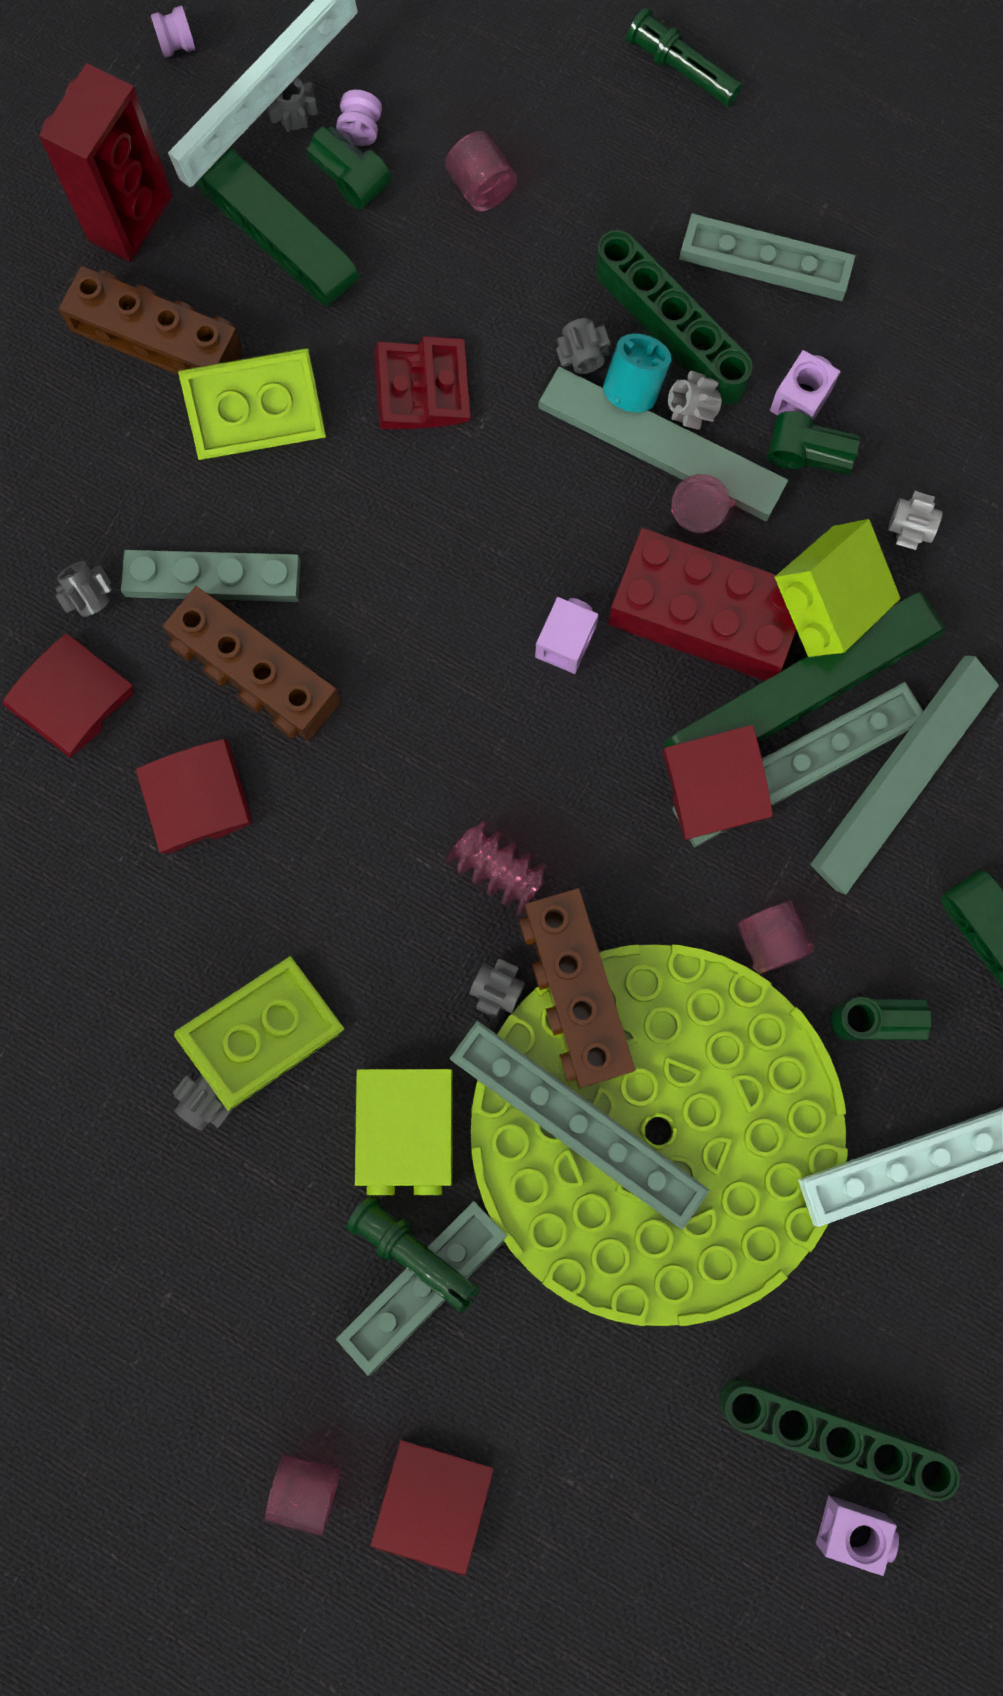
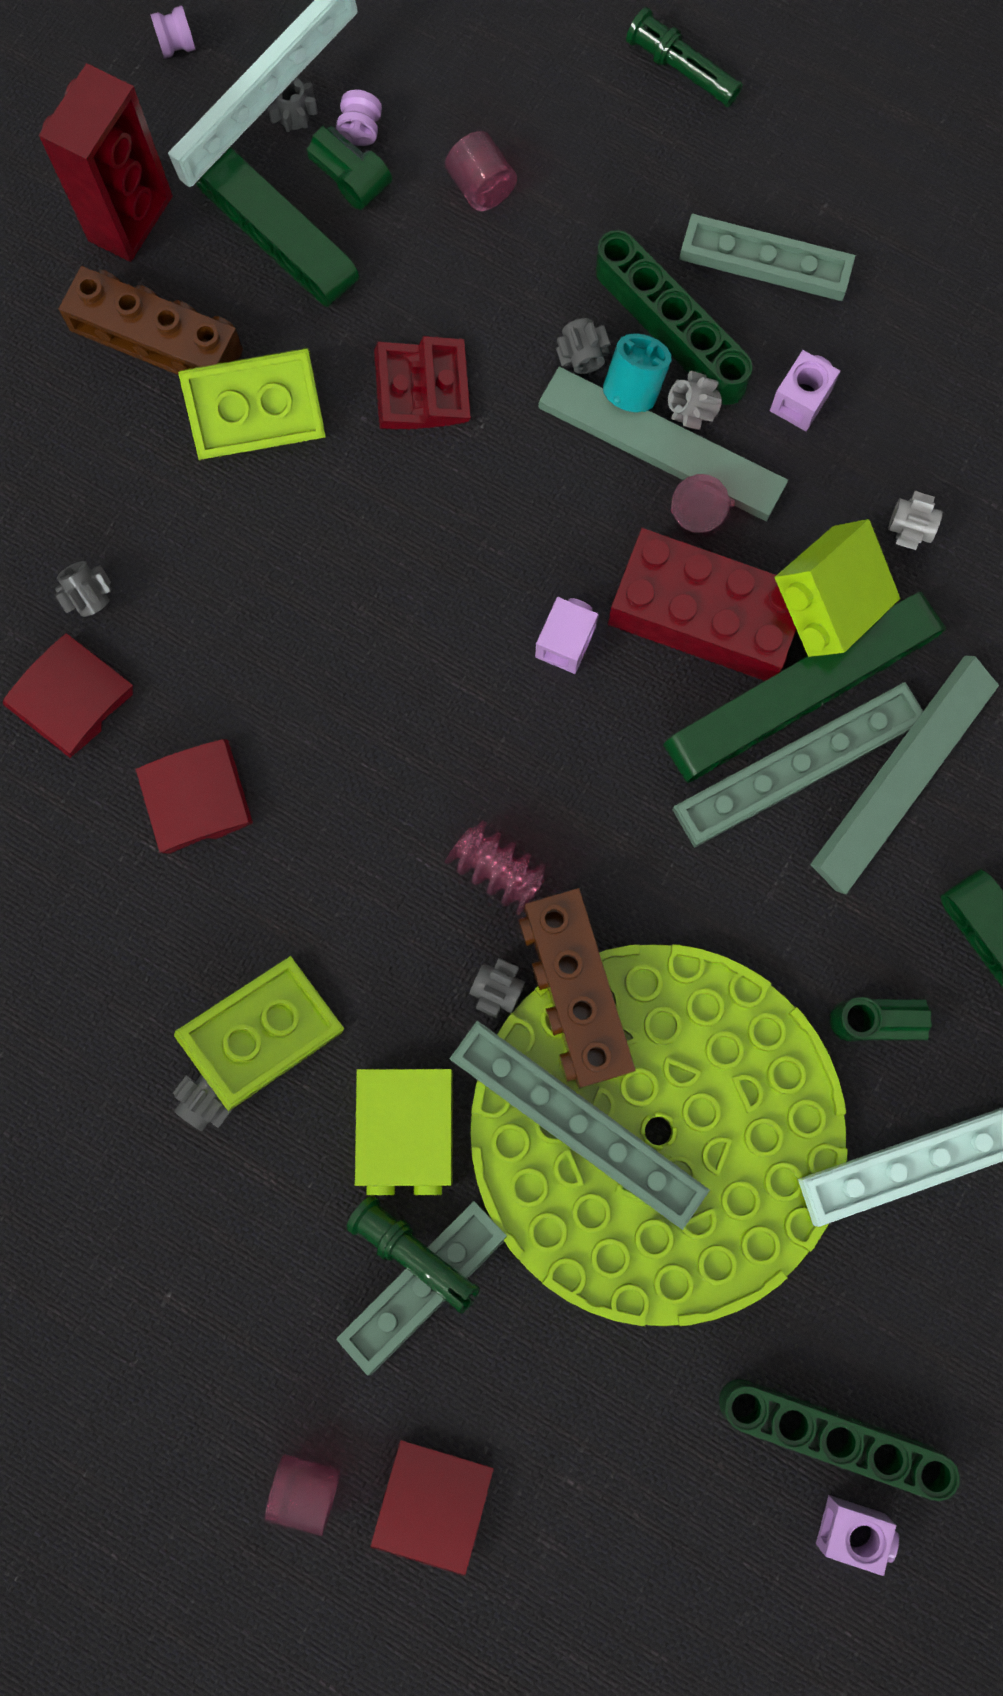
(216, 573): sand green plate -> none
(251, 664): reddish brown brick -> none
(718, 782): dark red slope -> none
(775, 937): clear pink piece -> none
(800, 442): dark green piece -> none

